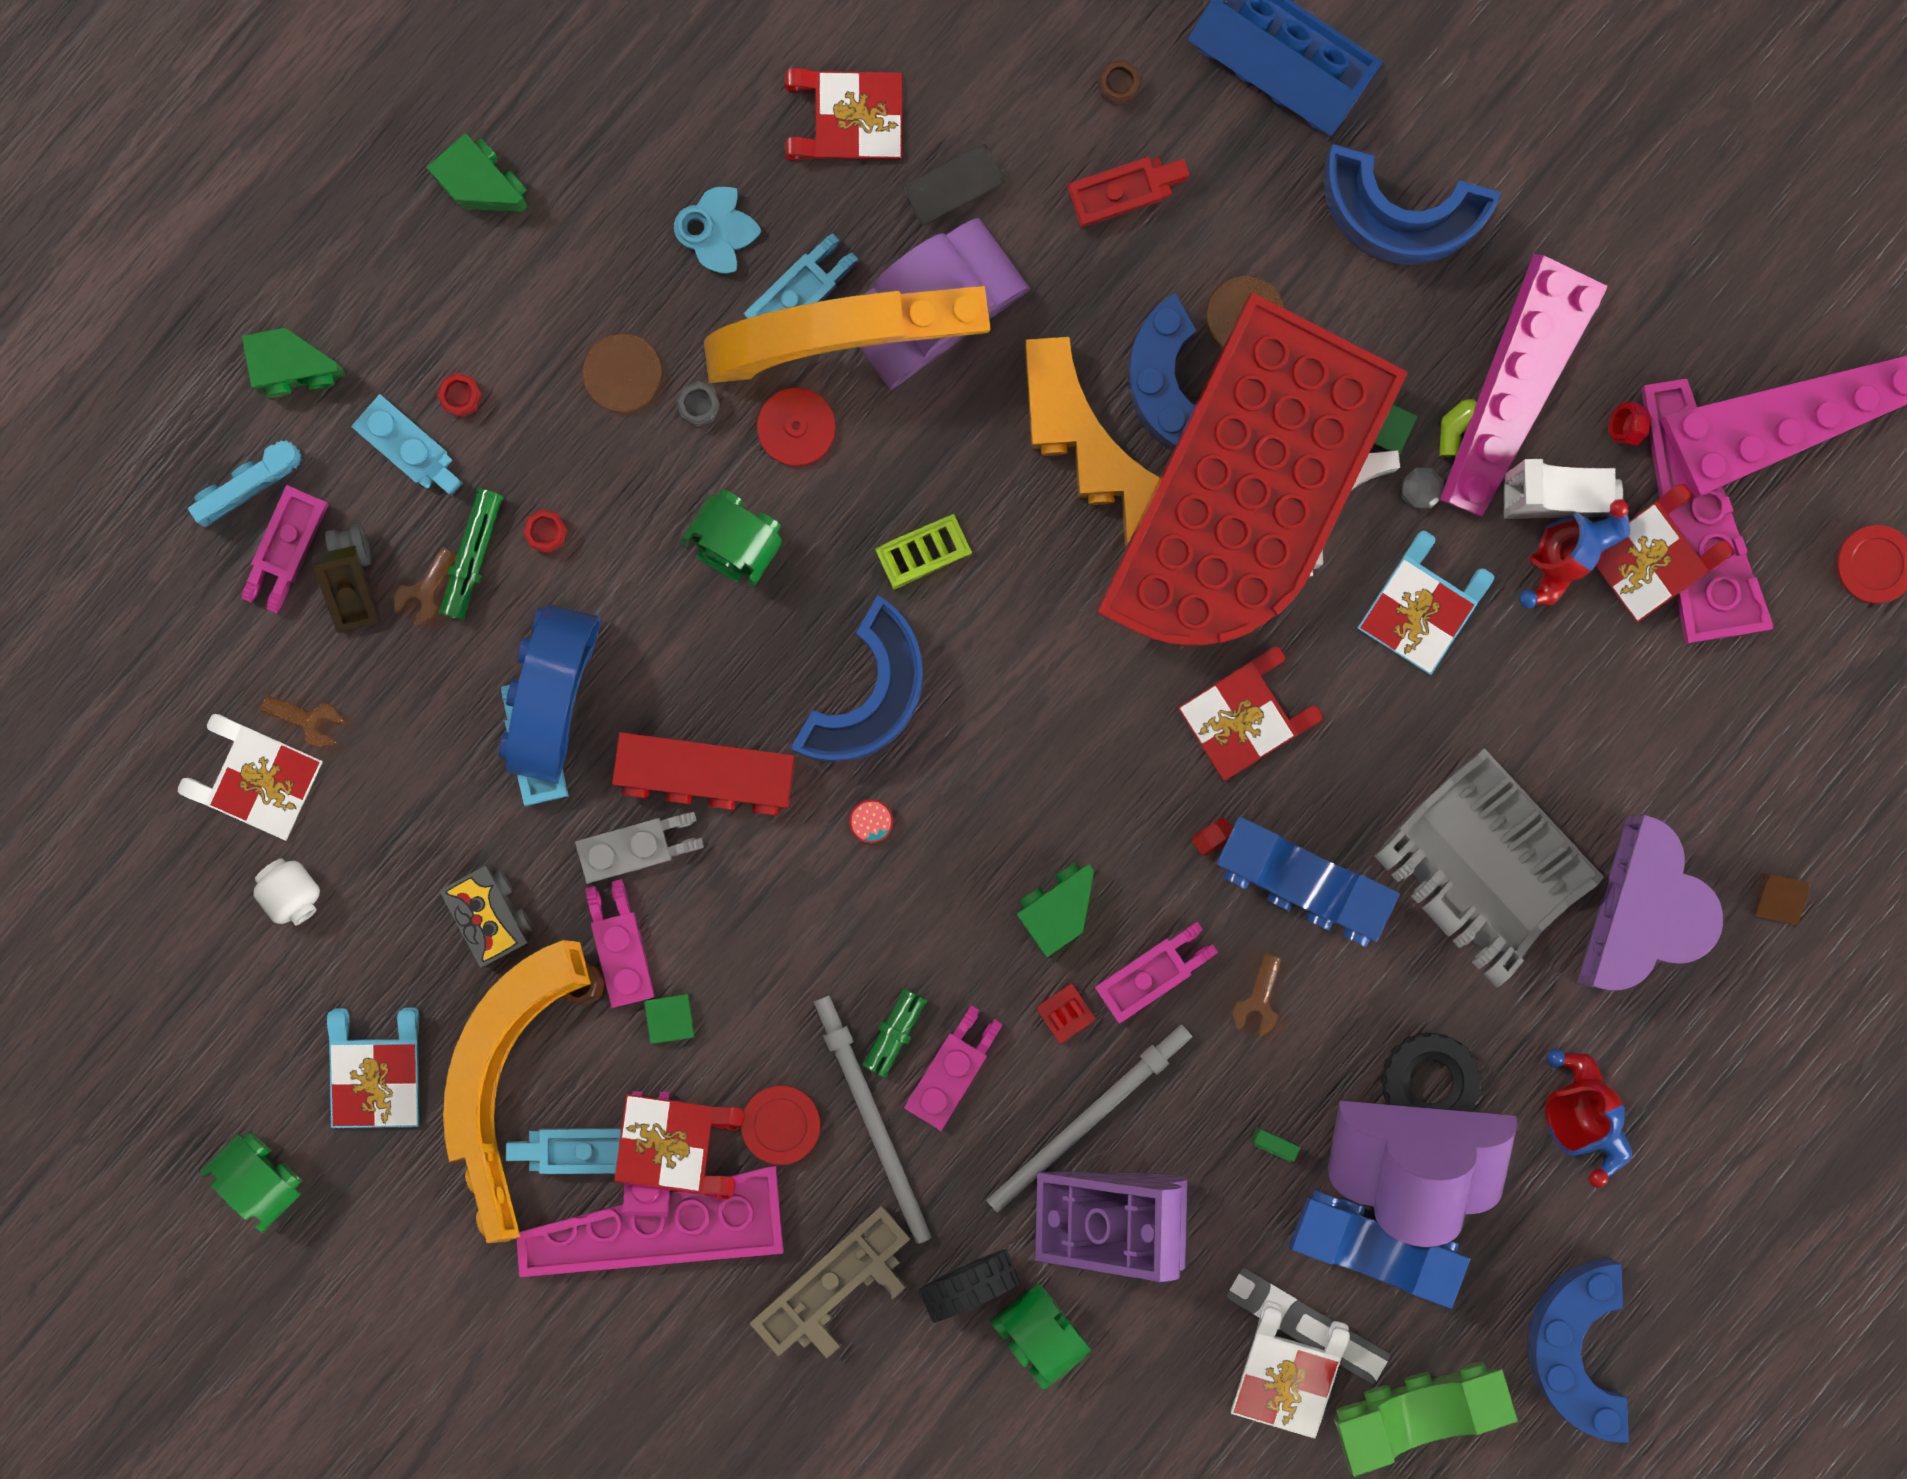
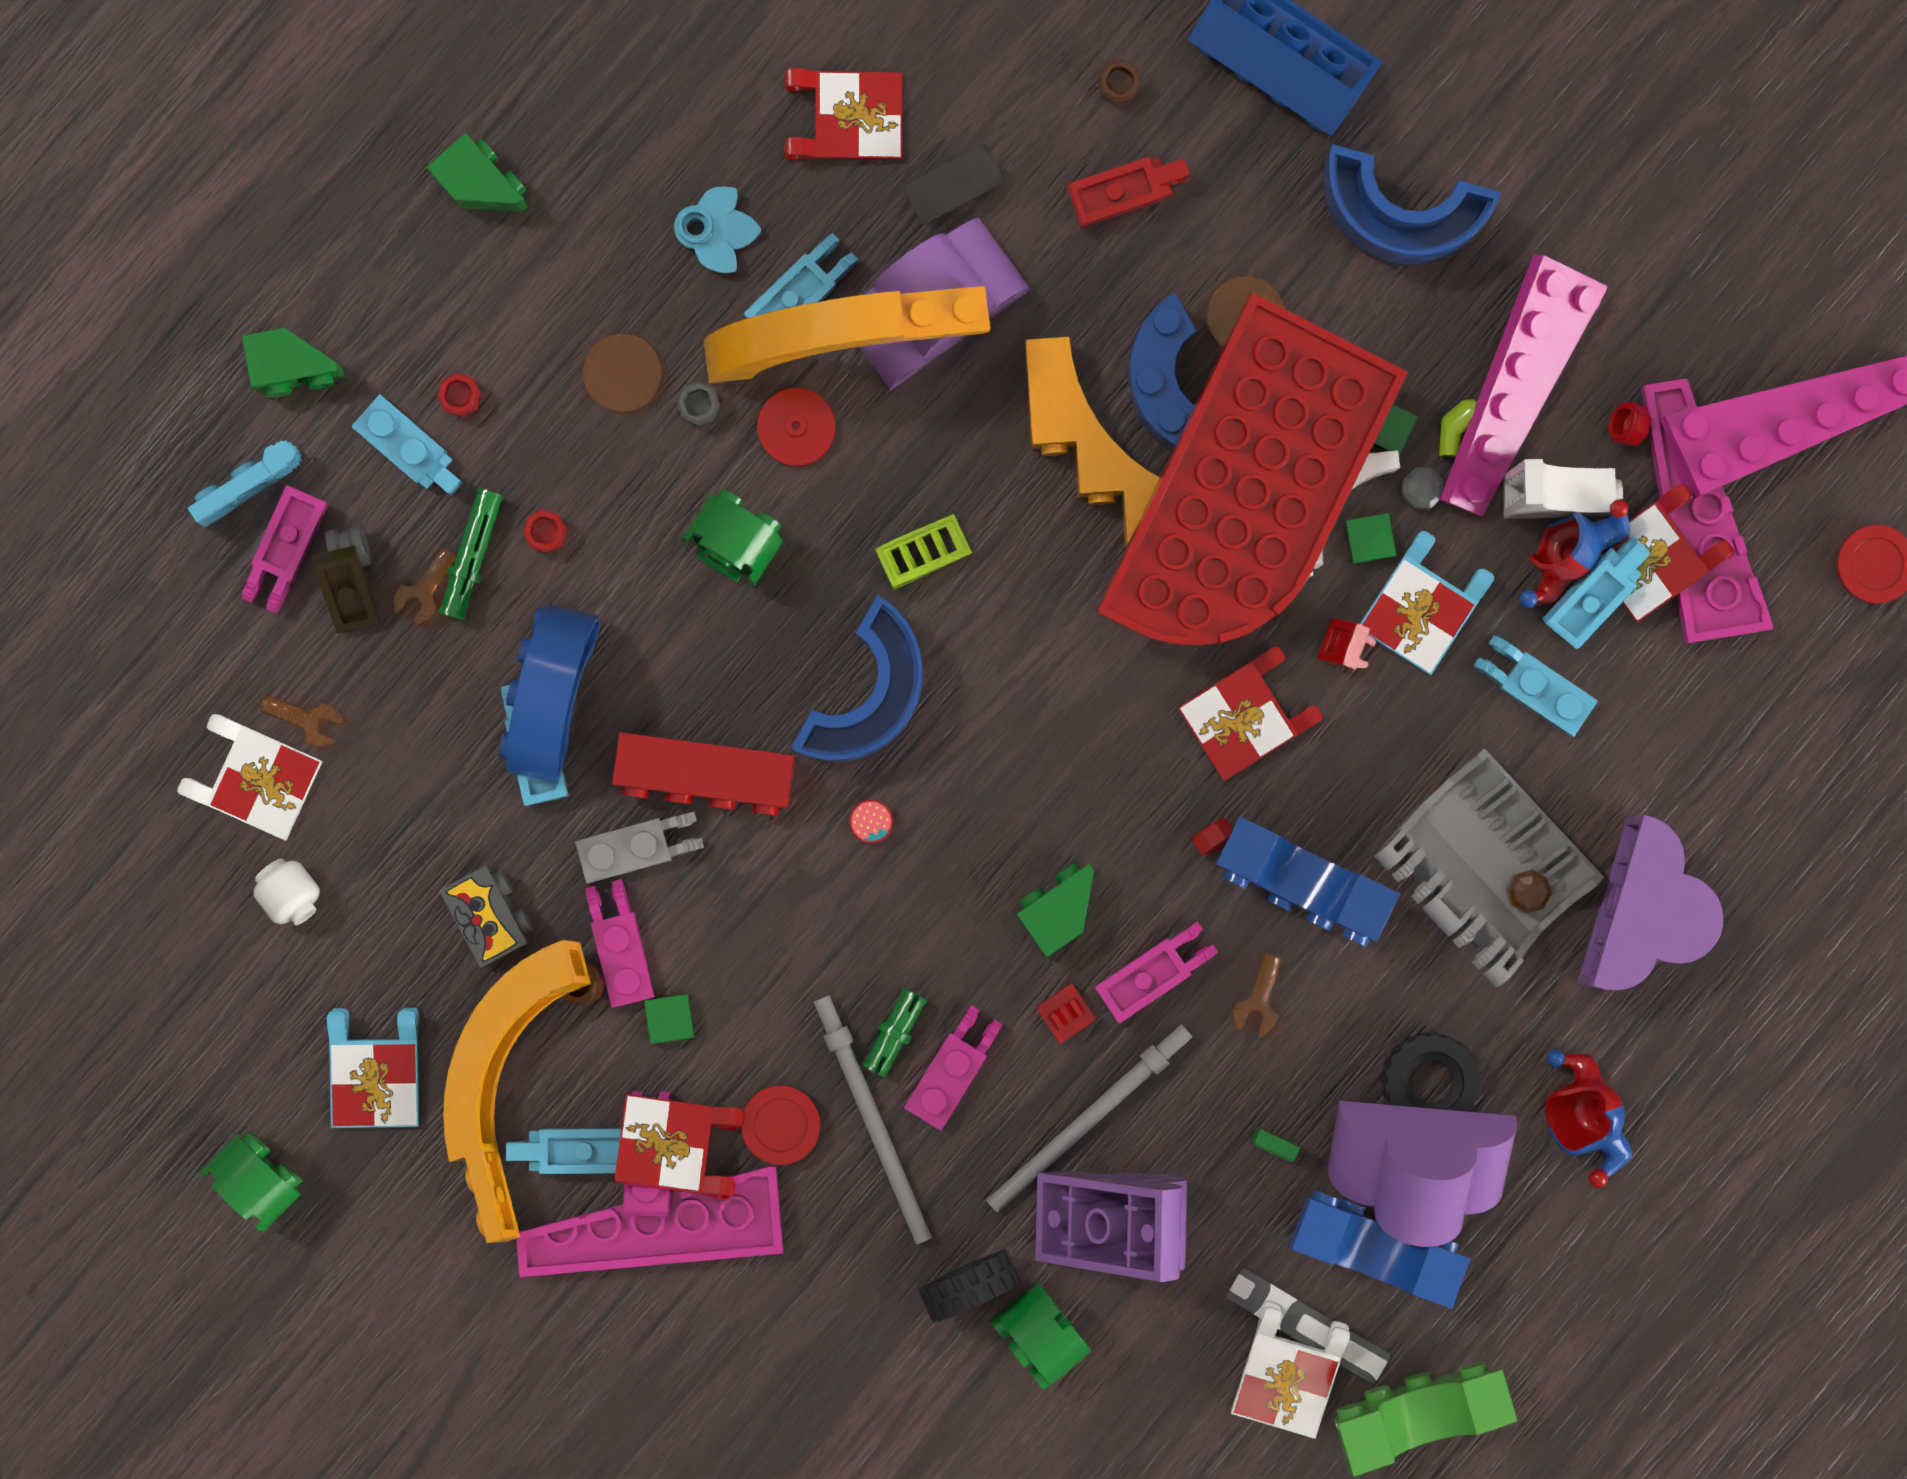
(859, 1258): dark tan hinge -> none
(1345, 644): none -> red tile
(1370, 538): none -> green tile
(1528, 891): none -> reddish brown tile
(1539, 688): none -> medium azure hinge
(1556, 1346): blue brick -> none
(1597, 593): none -> medium azure hinge
(1781, 898): reddish brown slope -> none

